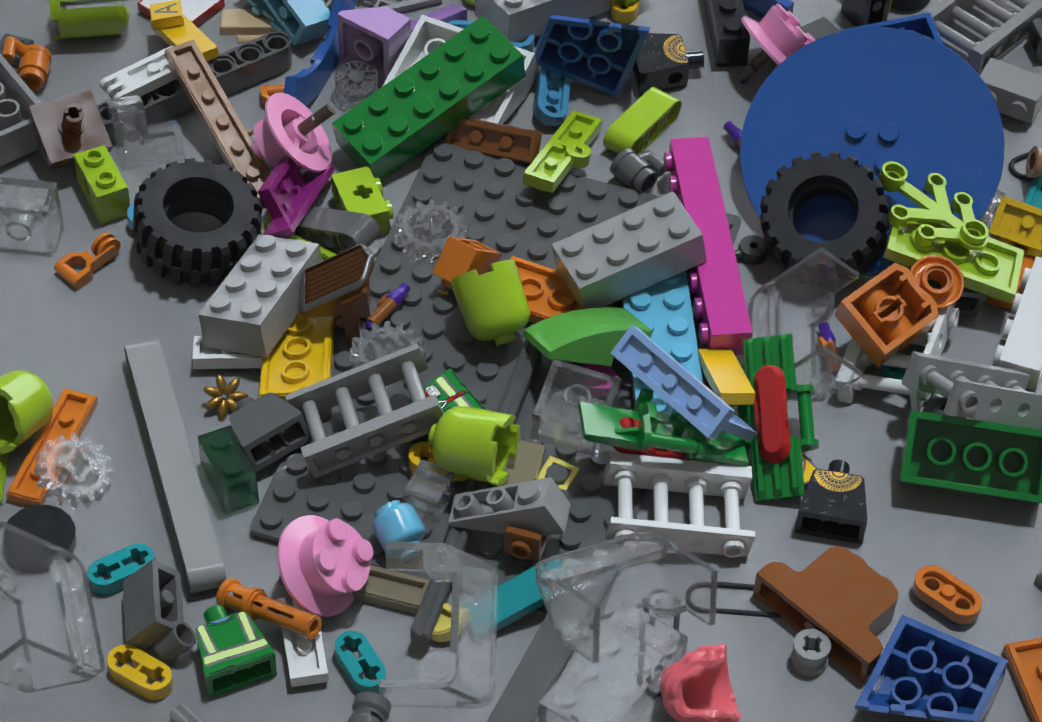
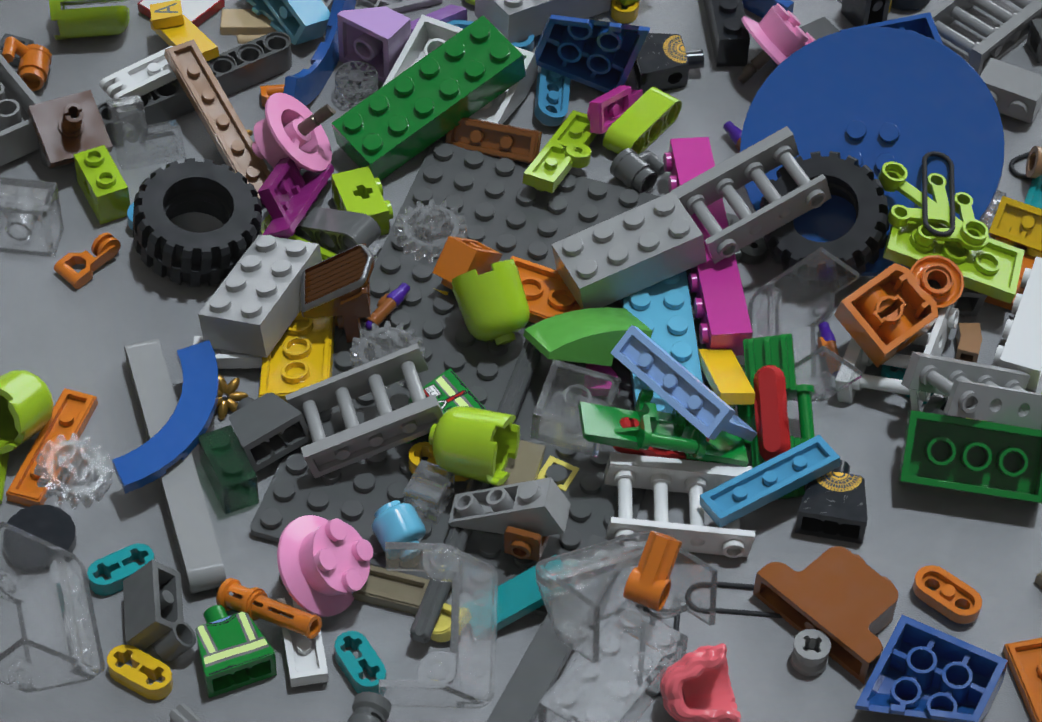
(185, 425): none -> blue tile
(610, 106): none -> dark pink hinge
(650, 580): none -> orange piece
(738, 171): none -> light grey fence
(769, 481): none -> dark azure plate
(924, 194): none -> black piece
(968, 341): none -> medium nougat piece

